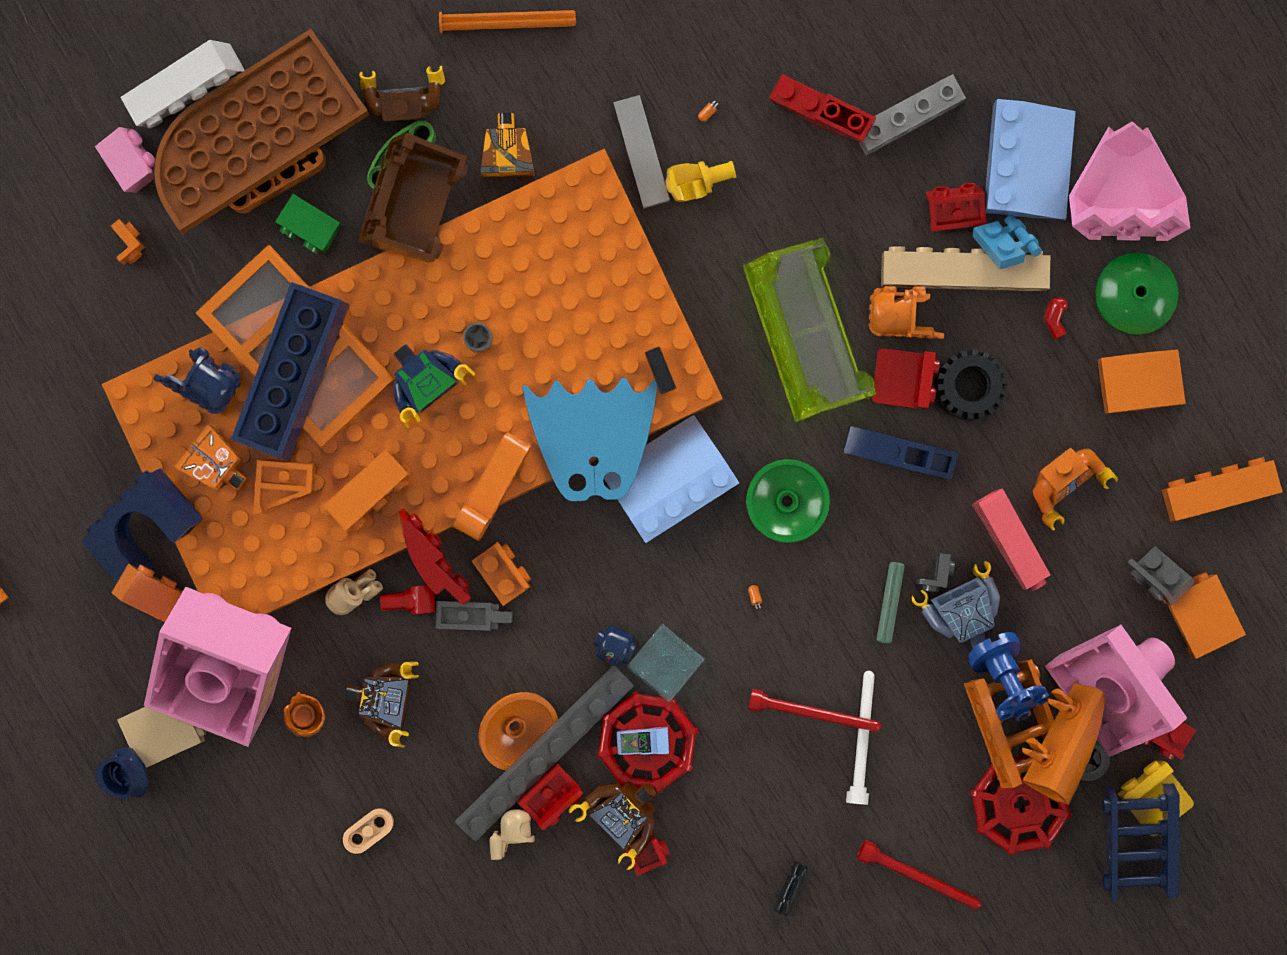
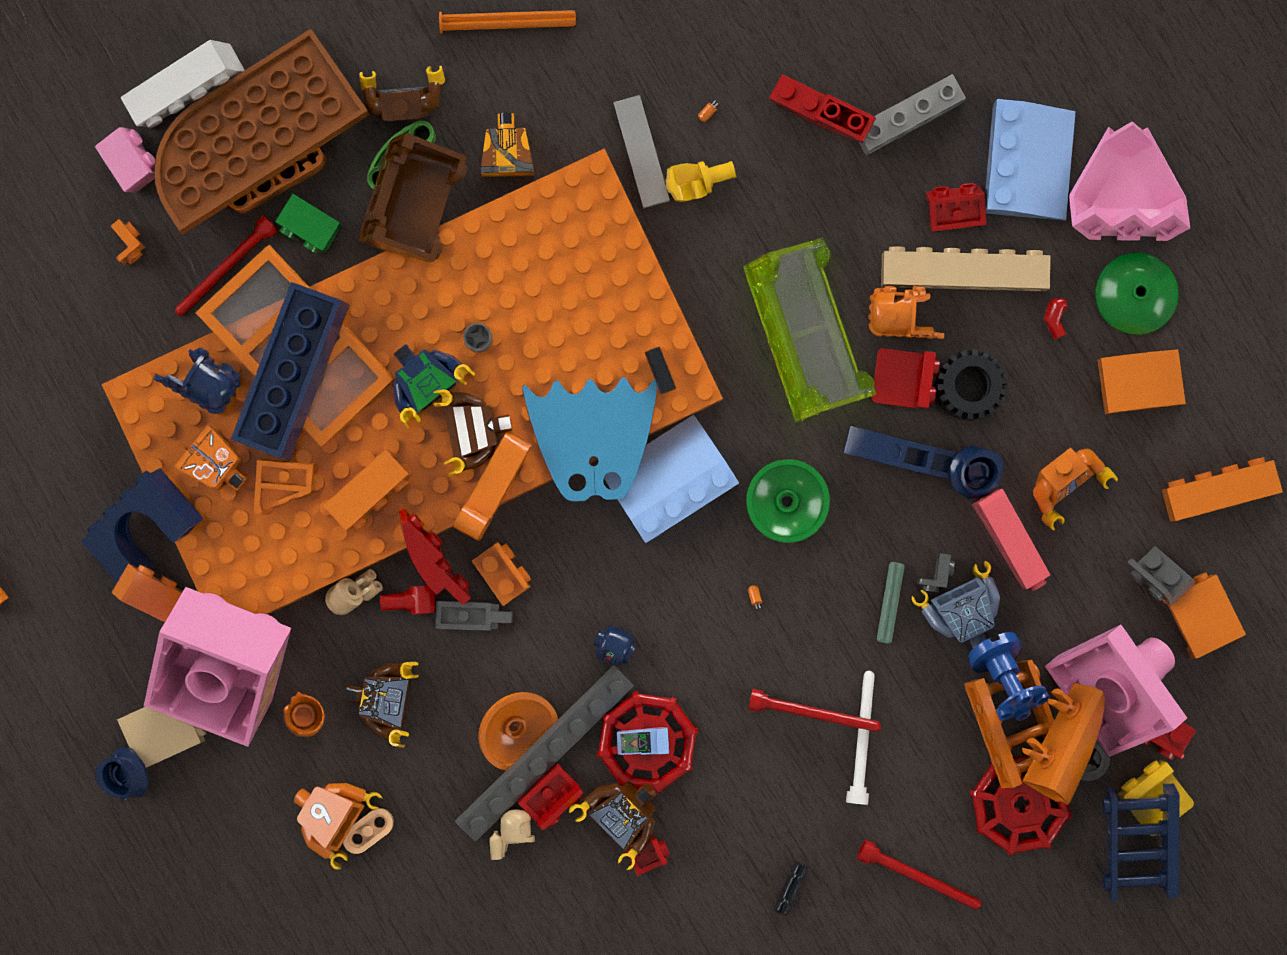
(262, 230): none -> red piece
(329, 816): none -> orange torso
(471, 429): none -> torso
(665, 663): clear light blue plate -> none
(975, 471): none -> dark blue hat
(999, 242): dark azure plate -> none

